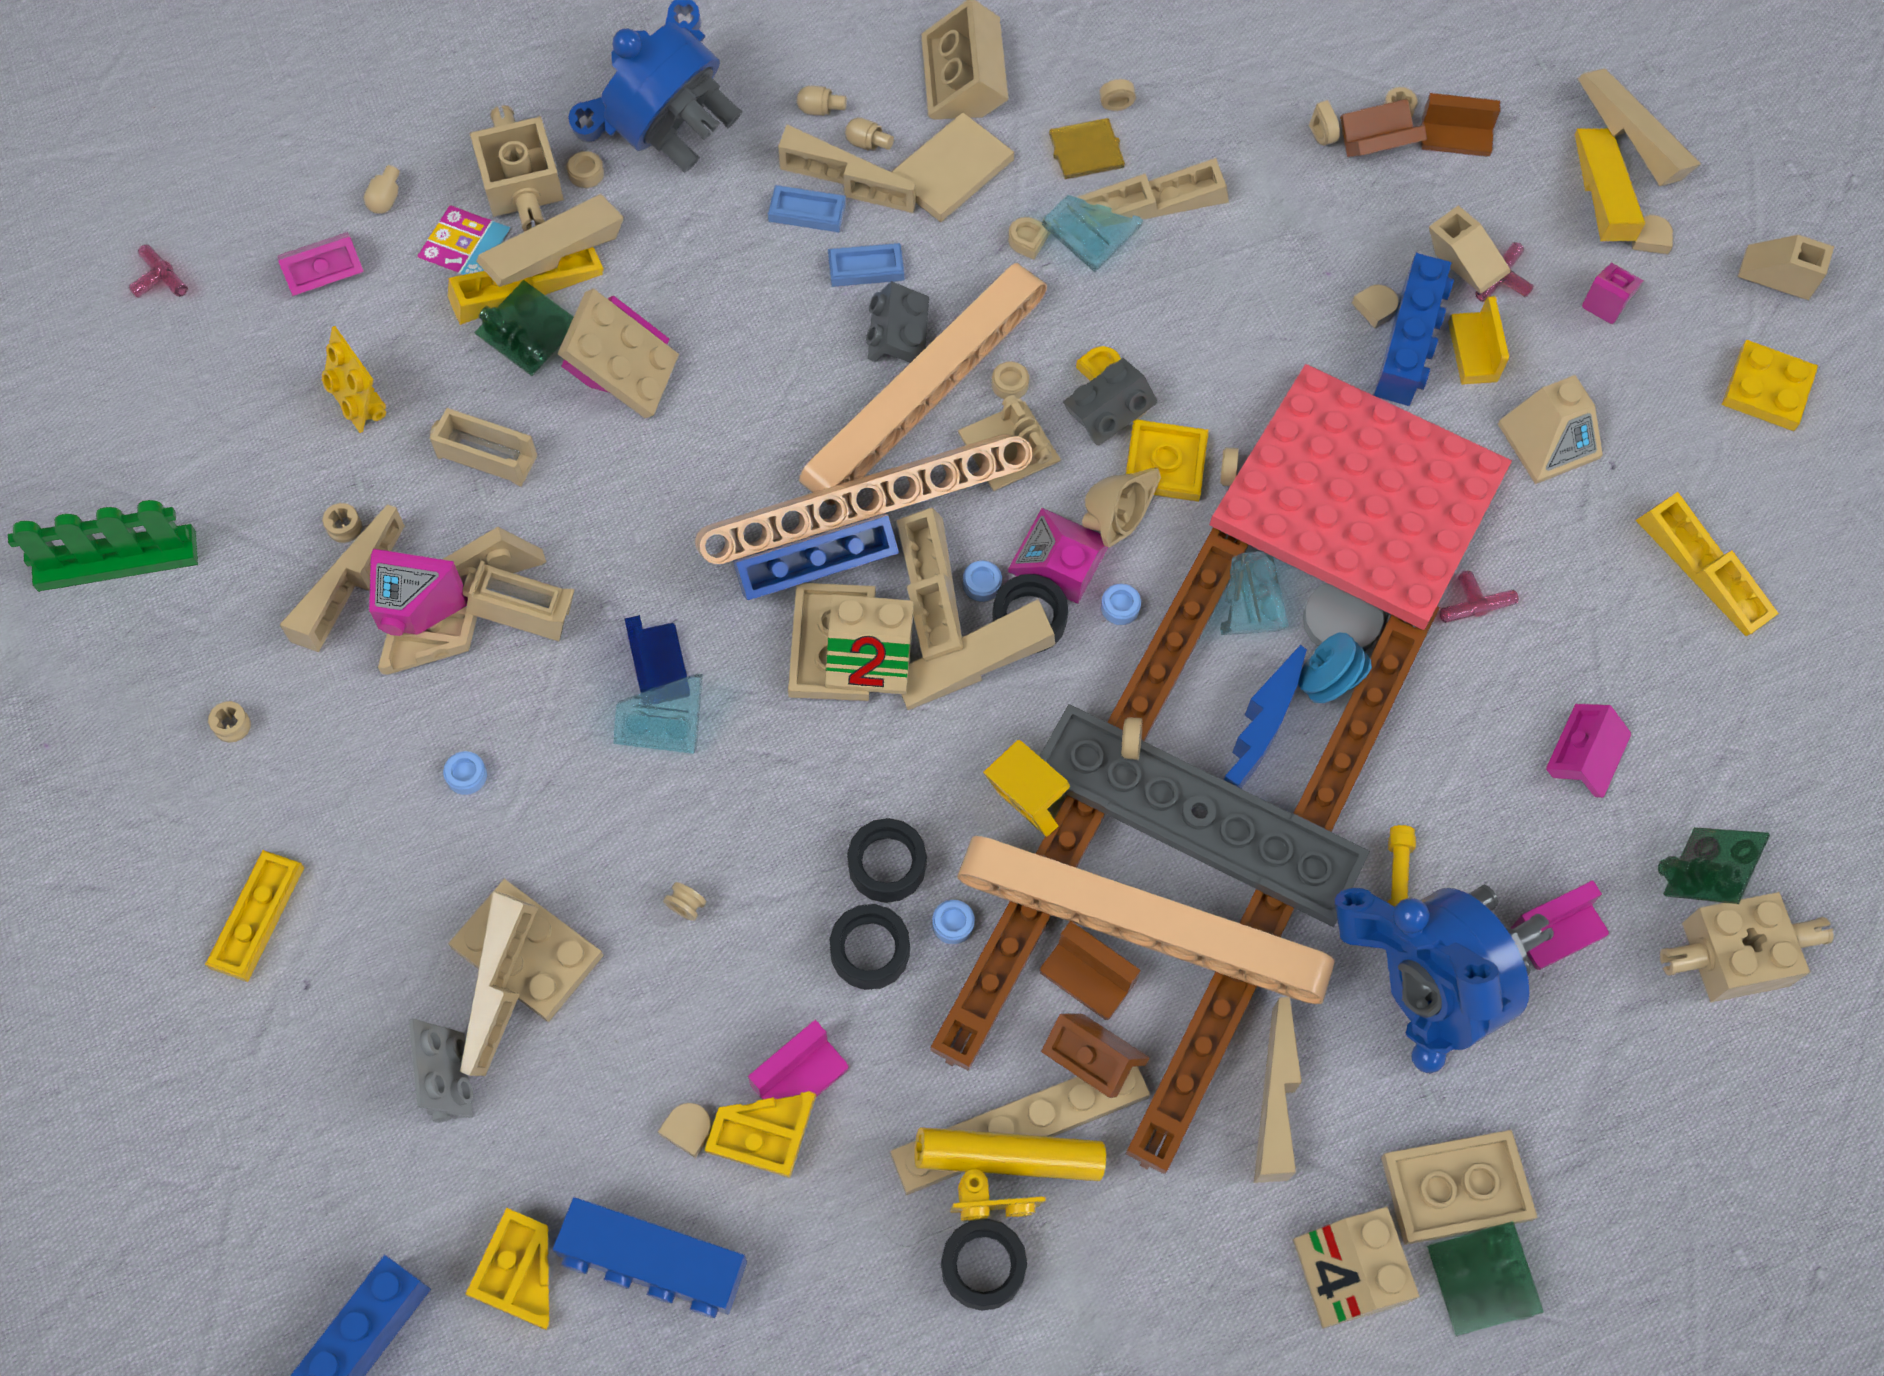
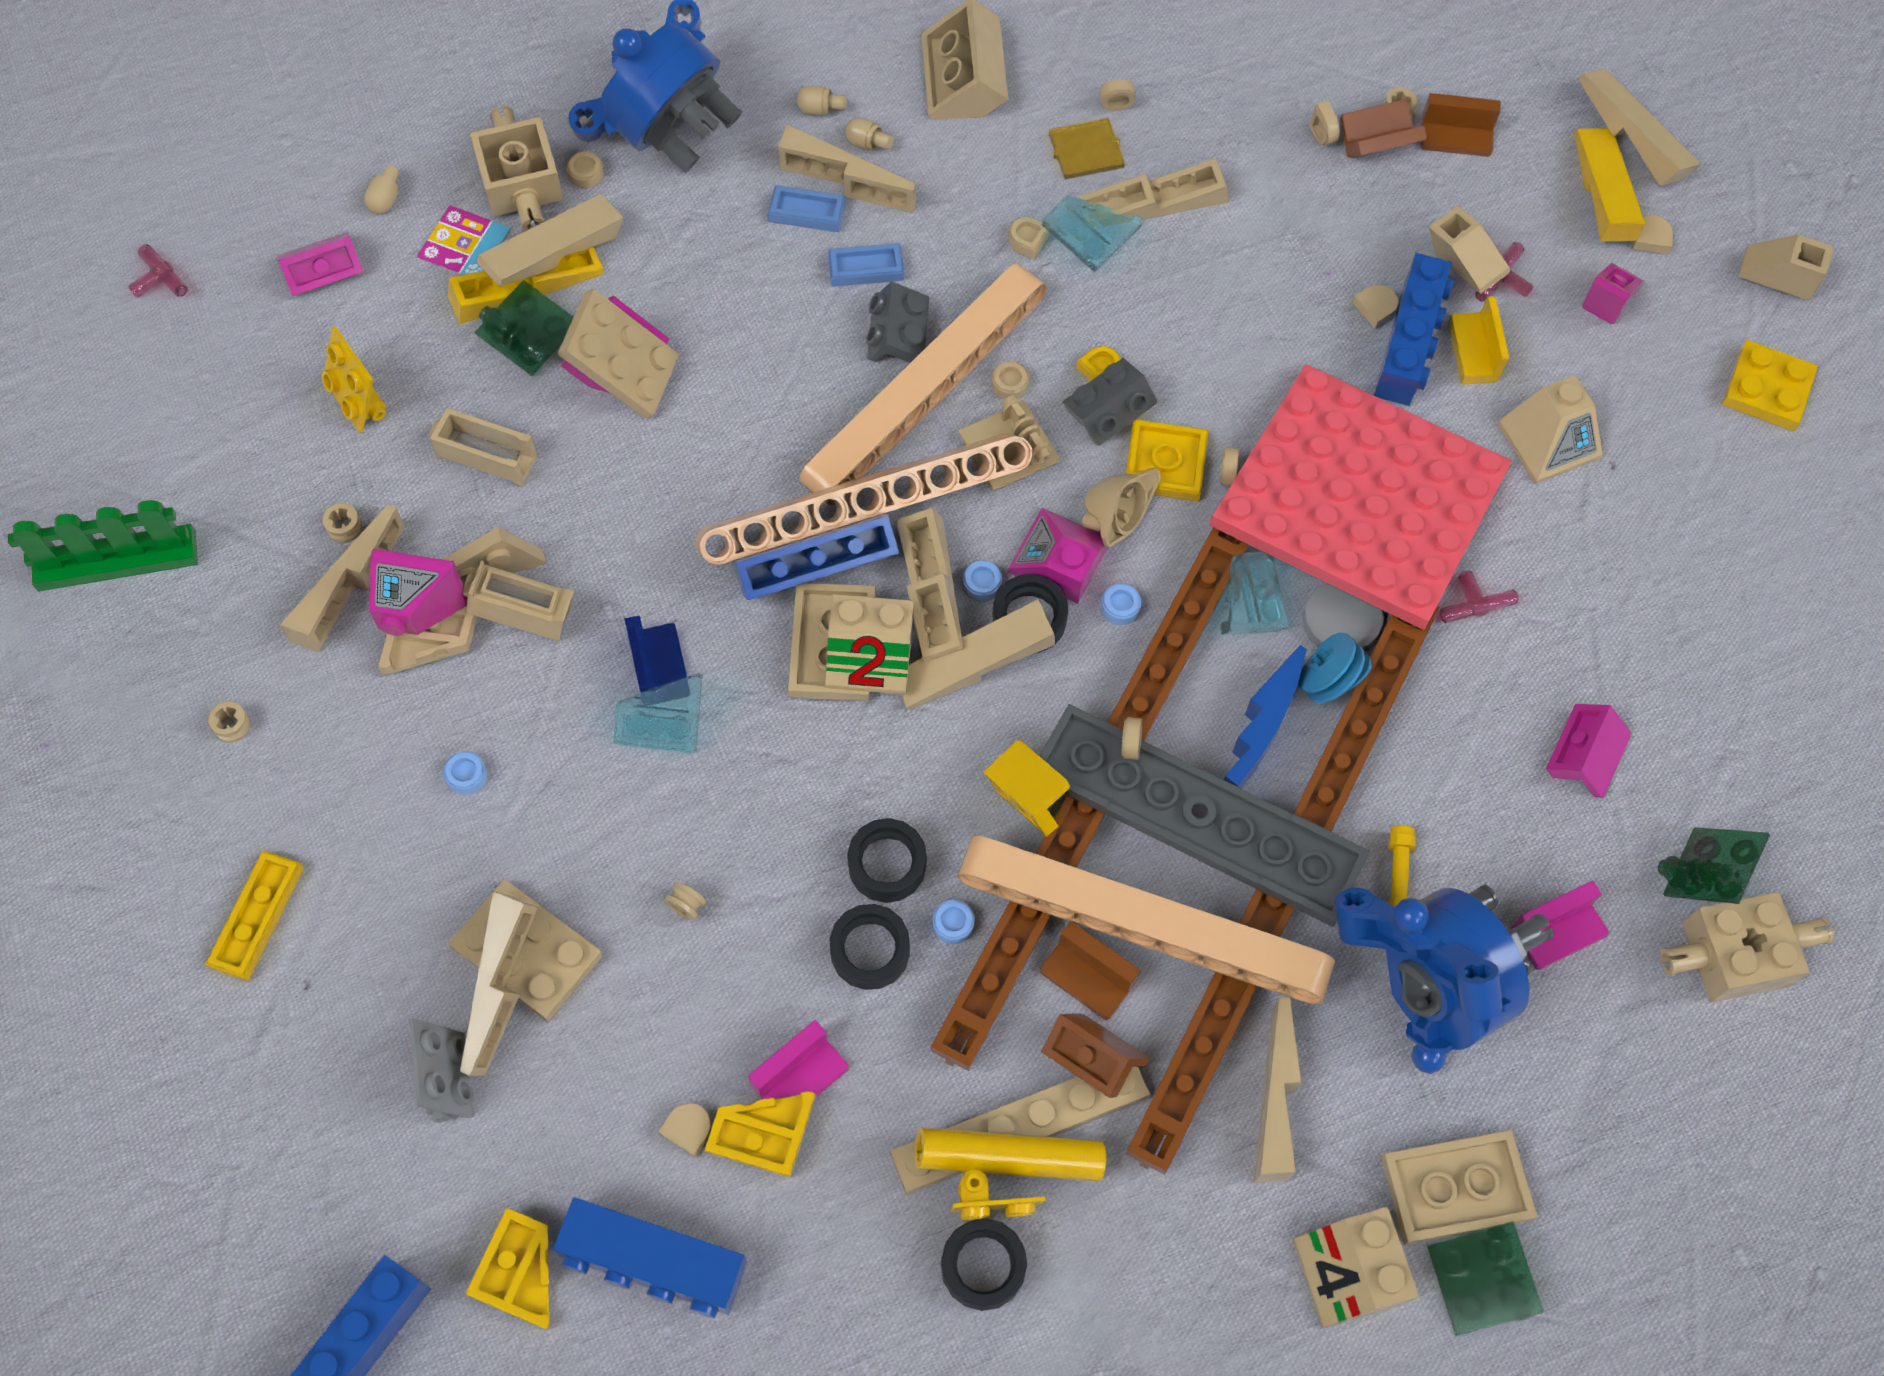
(954, 165): tan tile -> none
(1715, 573): yellow slope -> none

